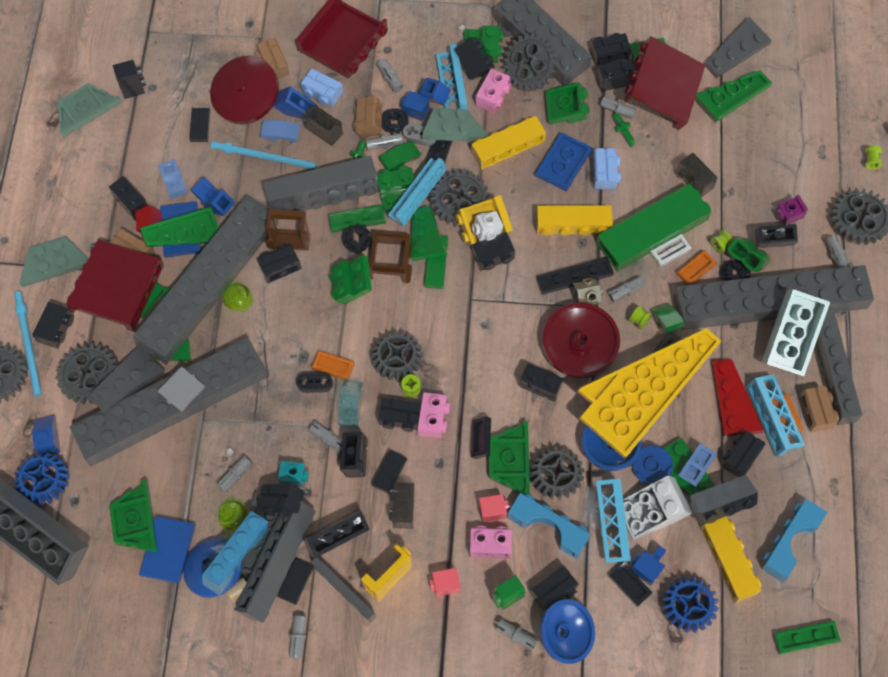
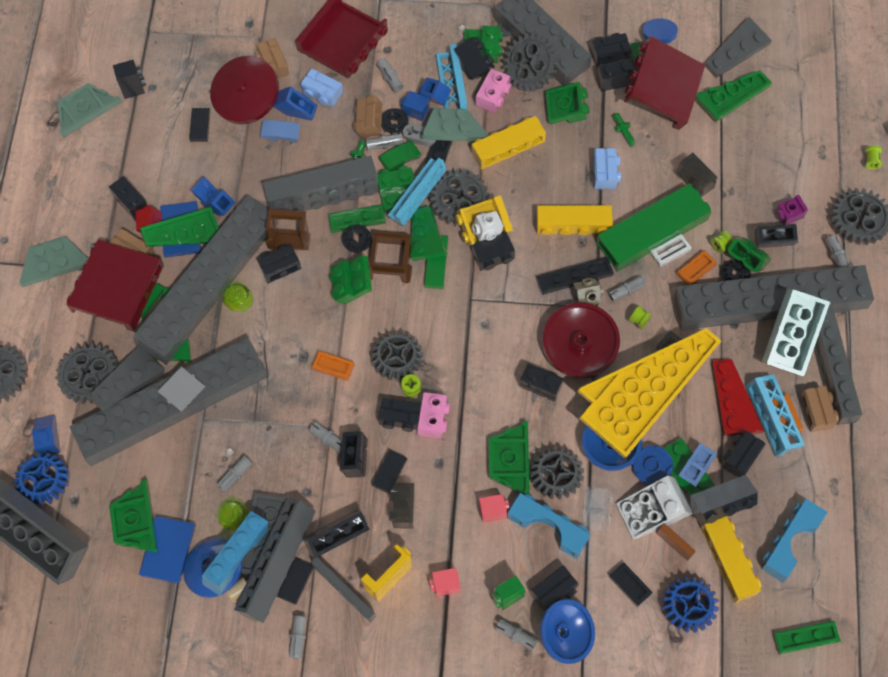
(21, 311): medium azure bar -> none
(53, 325): black brick -> none
(173, 179): medium blue slope -> none
(230, 148): medium azure bar -> none
(280, 499): black brick -> none
(293, 474): teal brick -> none
(314, 384): black beam -> none
(322, 124): clear smoke brick -> none
(350, 403): clear light blue slope -> none
(481, 437): black tile -> none
(490, 542): bright pink brick -> none
(563, 162): blue tile -> none
(620, 108): light grey axle -> none
(620, 519): medium azure fence -> none
(648, 566): blue brick -> none
(660, 29): none -> blue tile
(667, 317): green slope -> none
(676, 542): none -> dark orange tile

